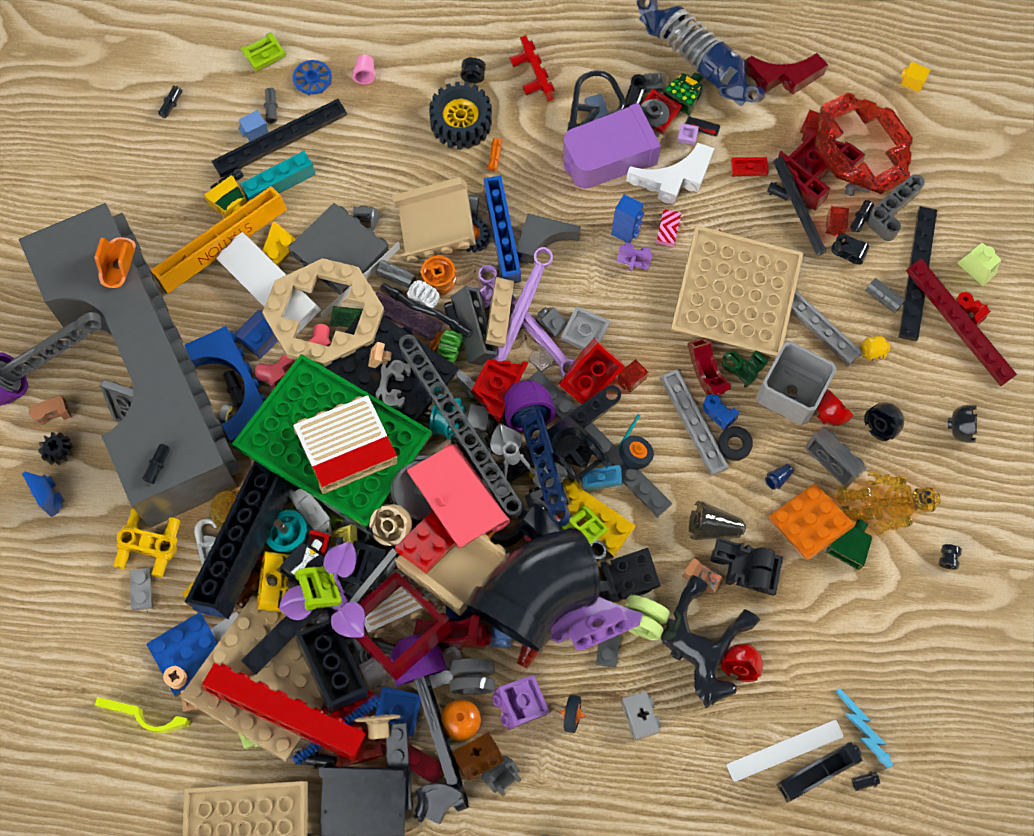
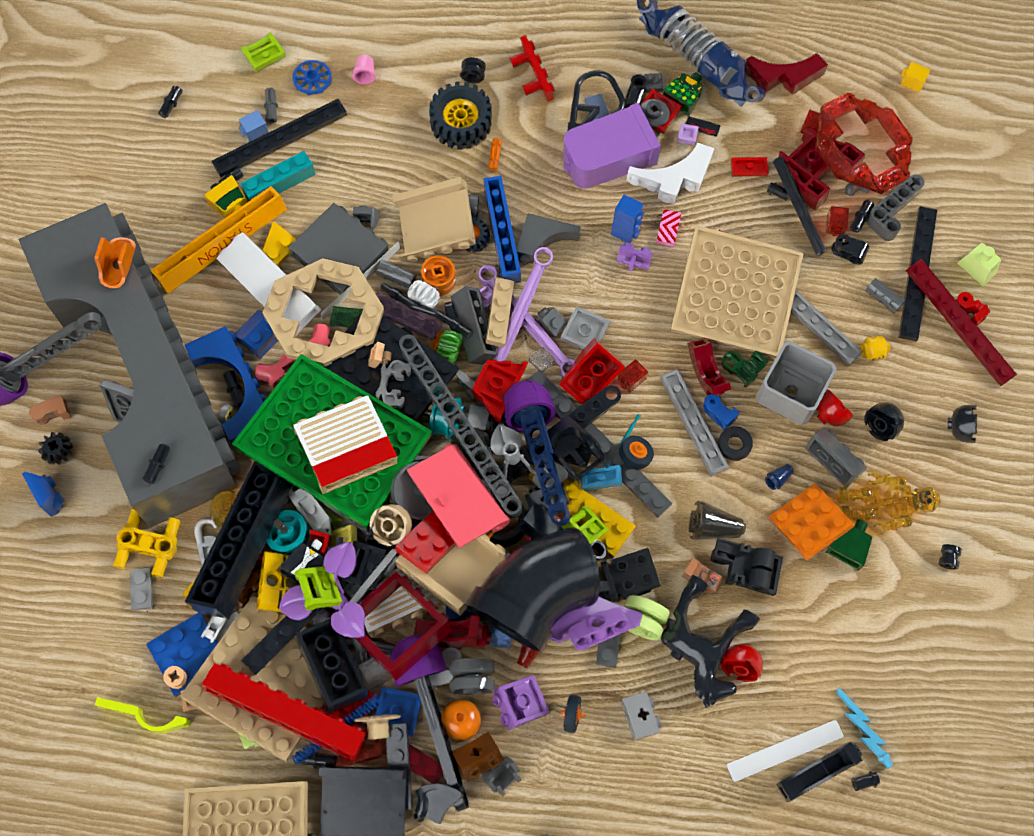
(215, 623): none -> white bar

